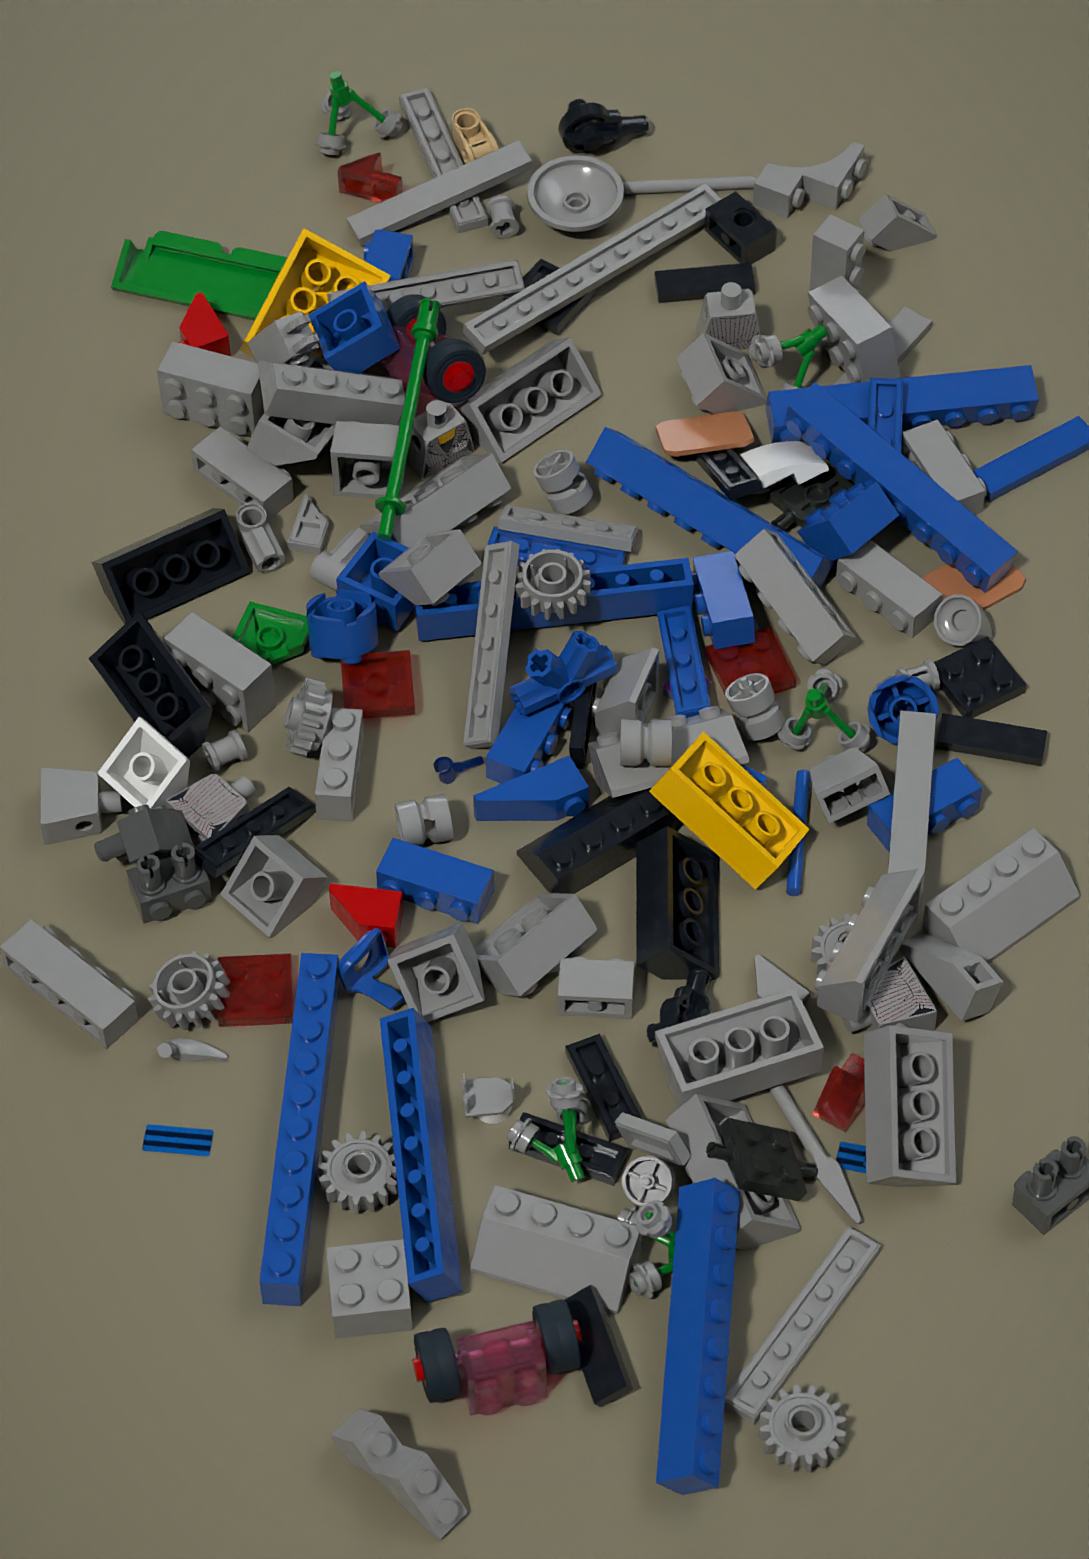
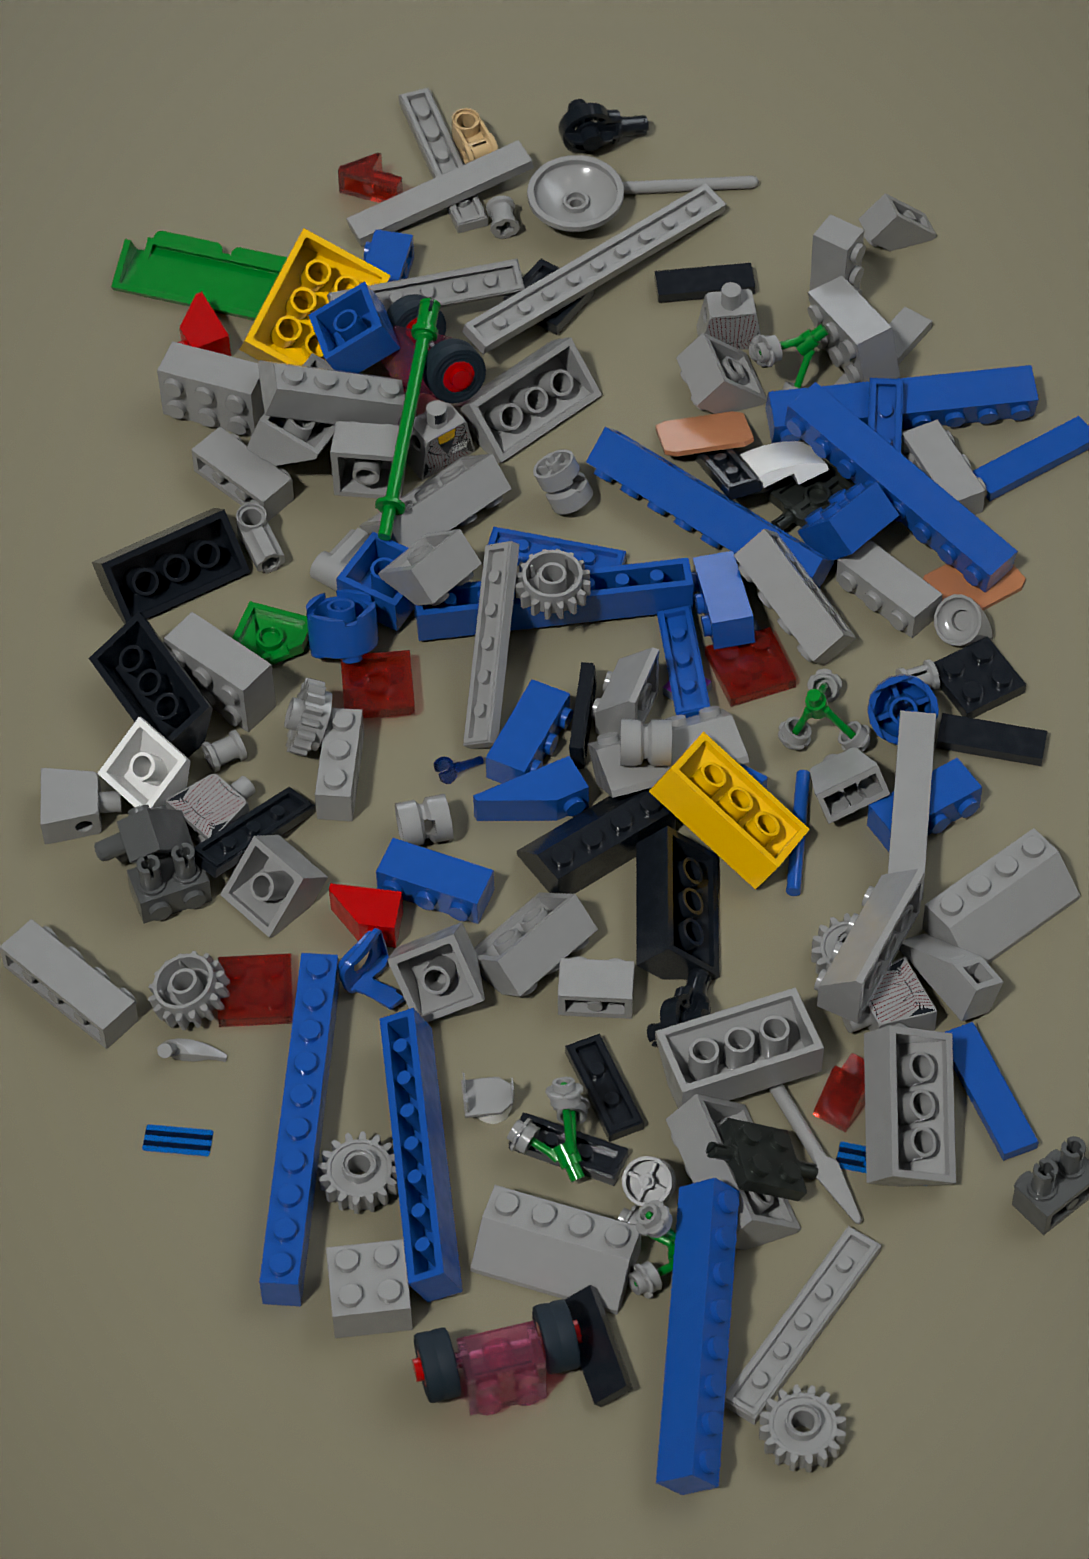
(285, 341): light grey hinge -> none
(309, 529): light grey tile -> none
(338, 105): plant -> none
(401, 1470): light grey arch -> none
(562, 677): blue piece -> none
(568, 528): light grey tile -> none
(652, 1139): light grey tile -> none
(740, 229): black brick -> none
(755, 706): light grey wheel -> none
(772, 980): light grey tile -> none
(784, 188): light grey arch -> none
(990, 1093): none -> blue tile

